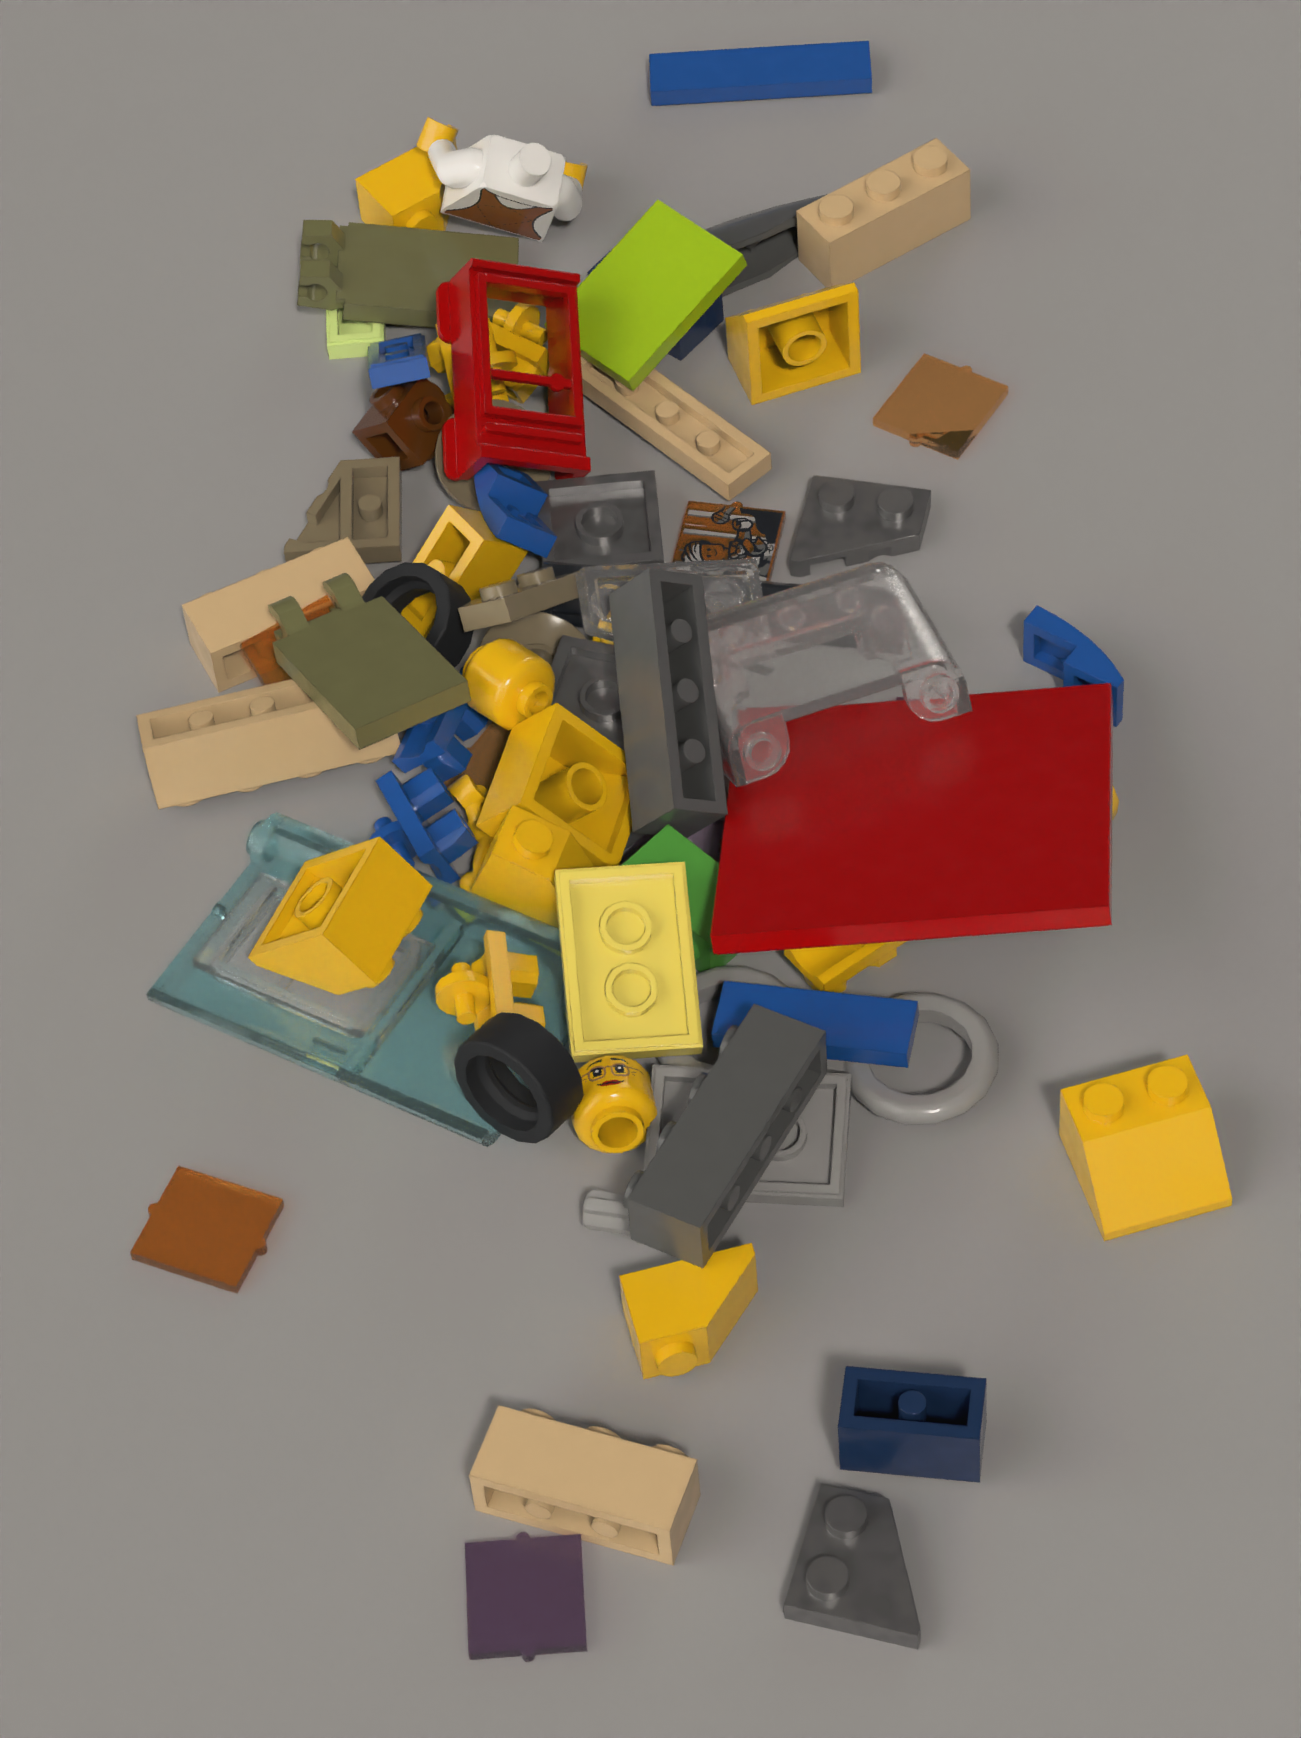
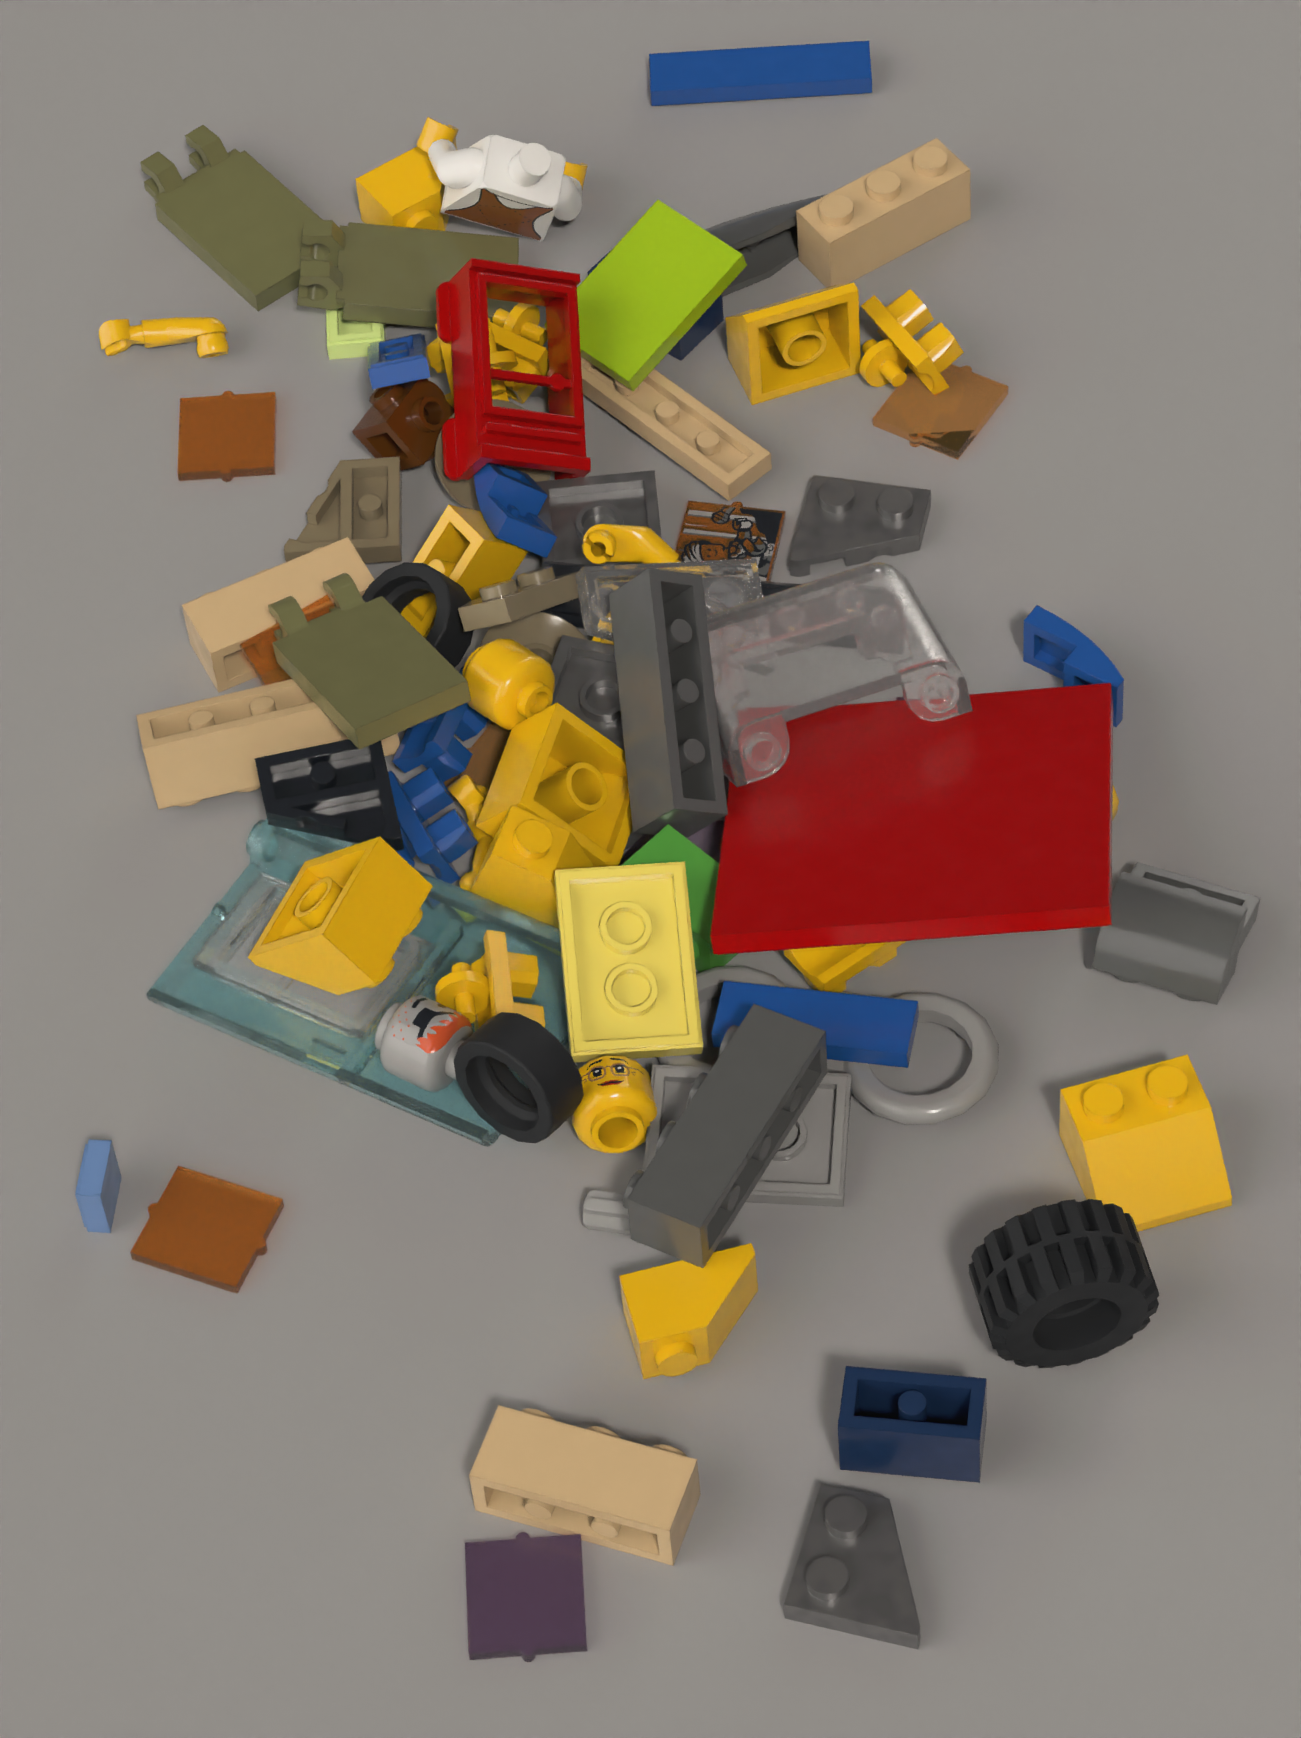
(98, 1186): none -> medium blue tile
(207, 331): none -> yellow arm
(227, 436): none -> clear orange piece
(232, 217): none -> olive tile
(331, 792): none -> black wing
(421, 1042): none -> light grey head
(626, 544): none -> yellow arm
(897, 324): none -> yellow hips
(1063, 1283): none -> black tyre
(1175, 933): none -> dark grey brick

